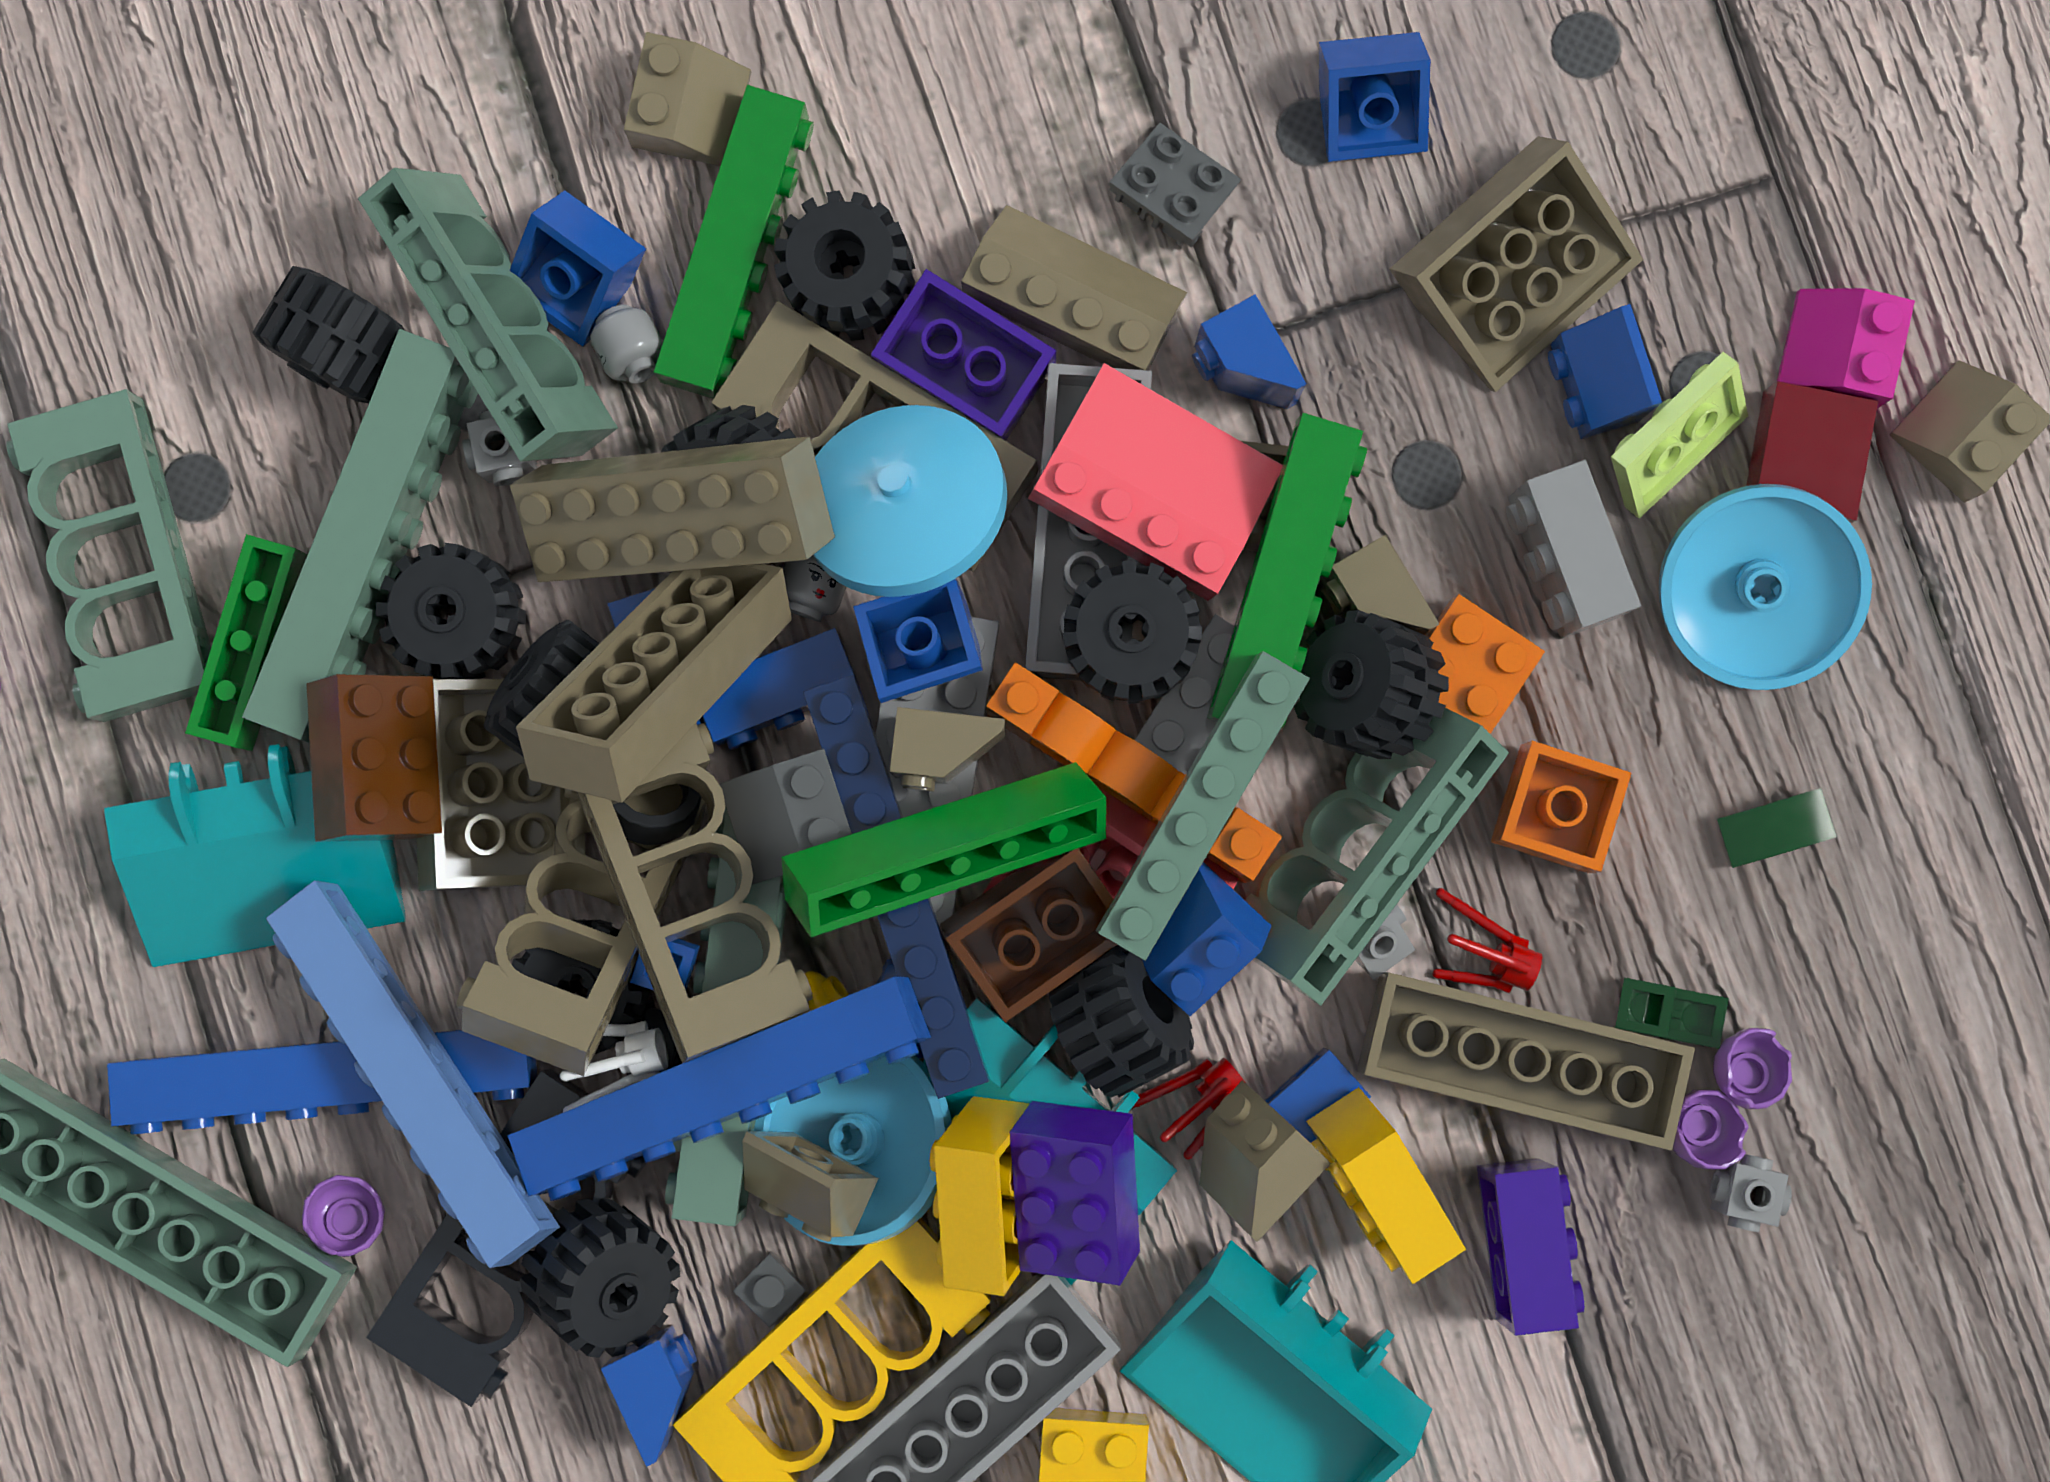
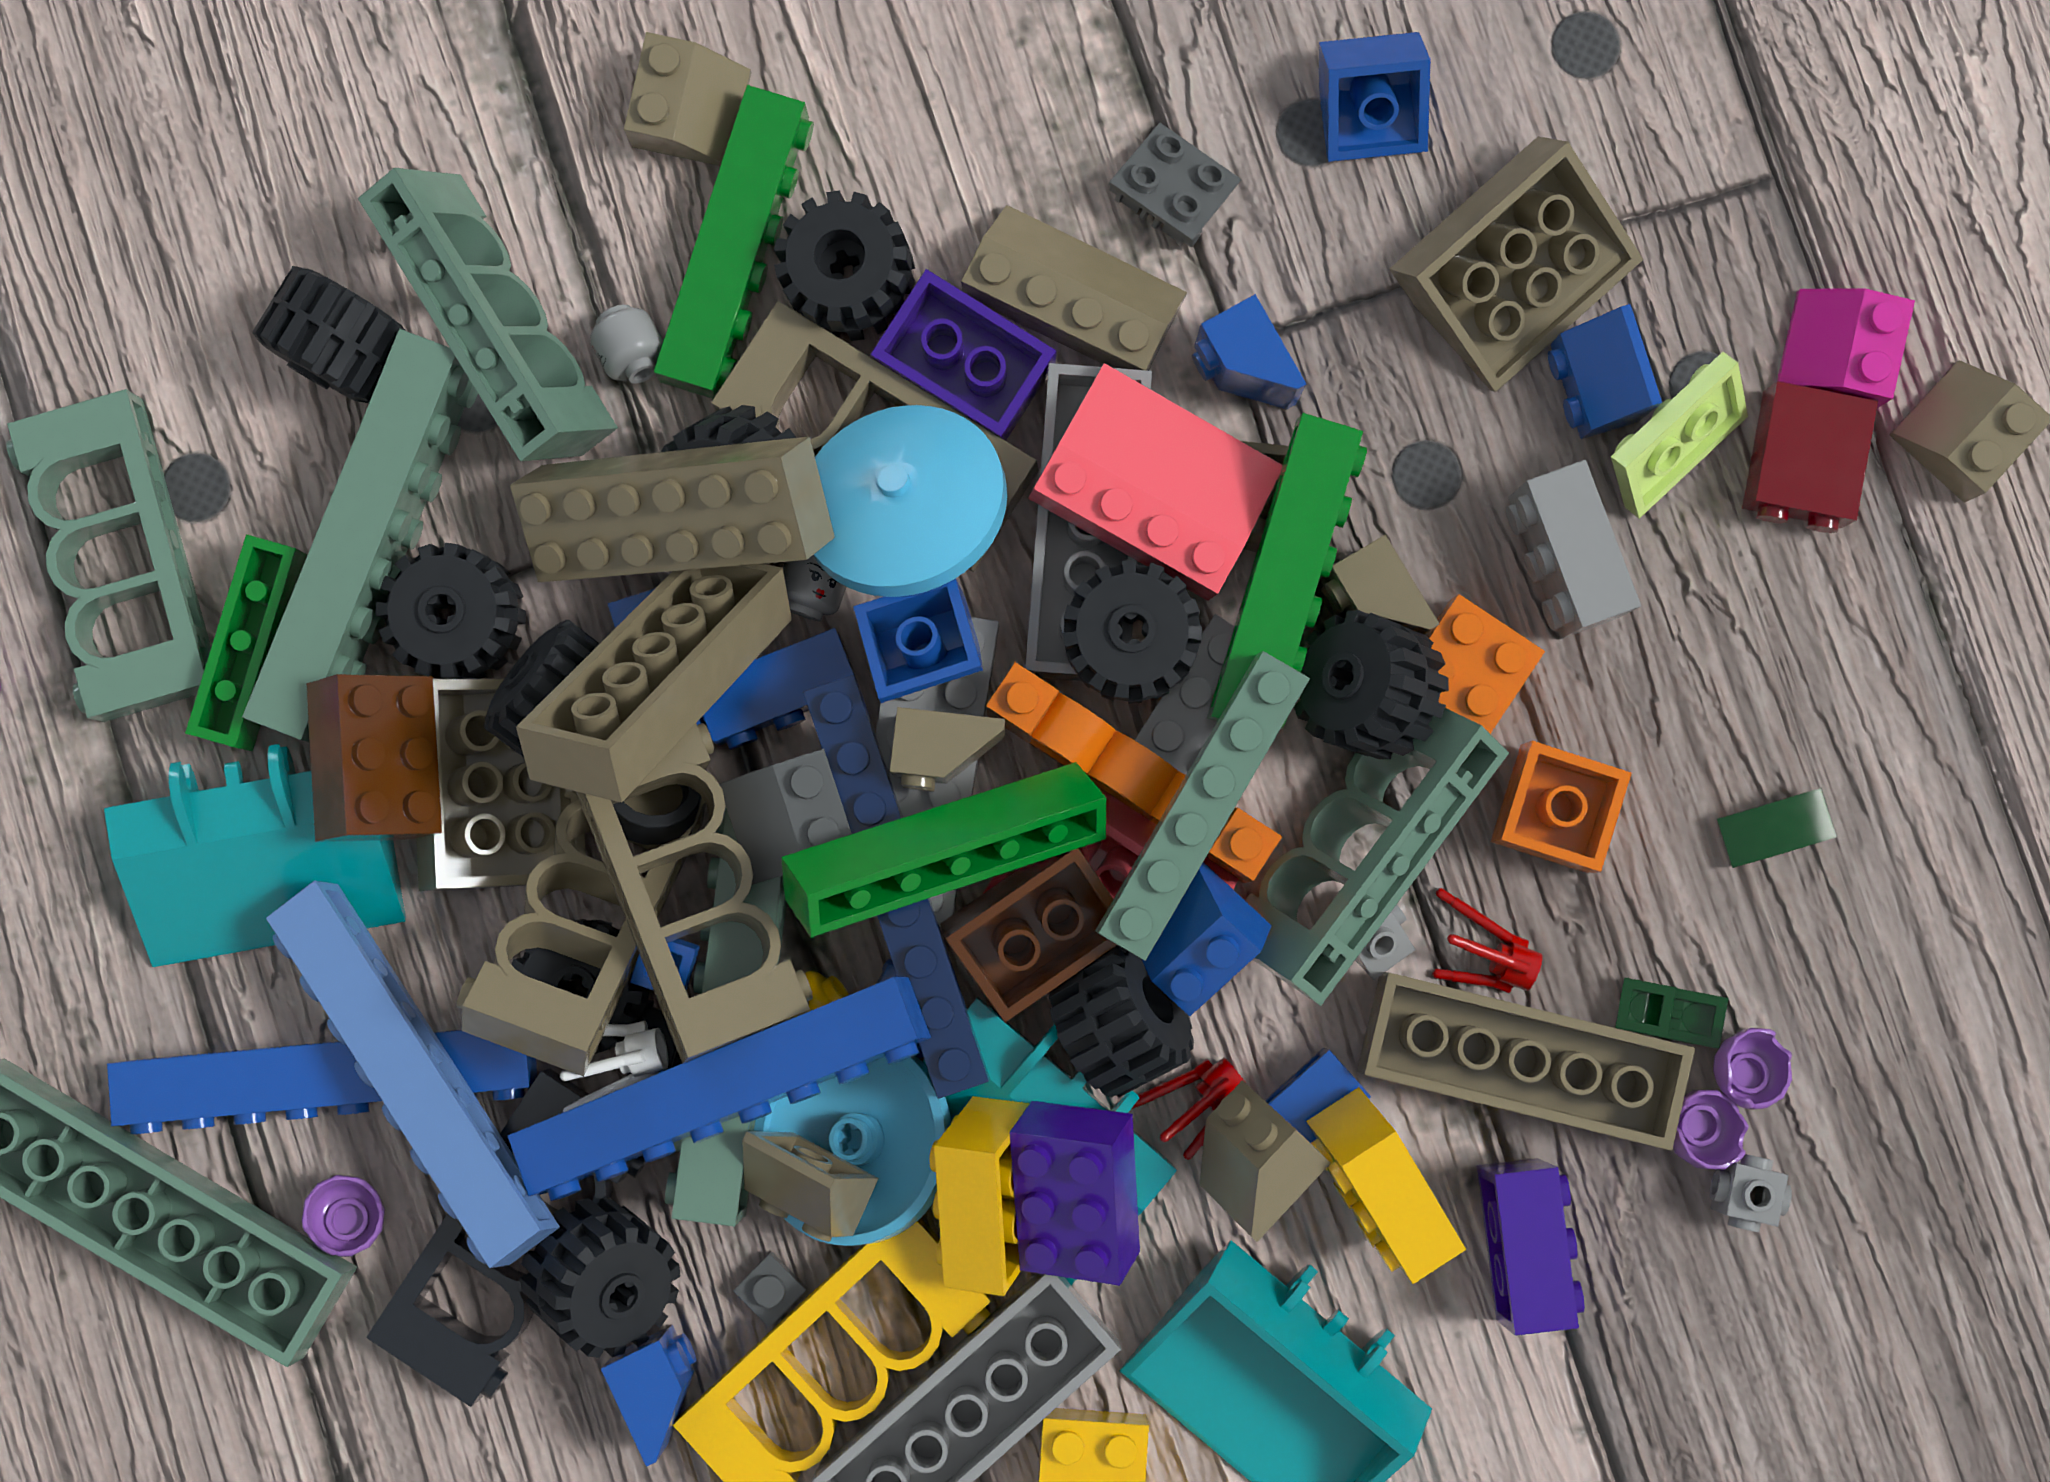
(498, 466): light grey brick -> none
(575, 264): blue slope -> none
(1765, 586): medium azure dish -> none

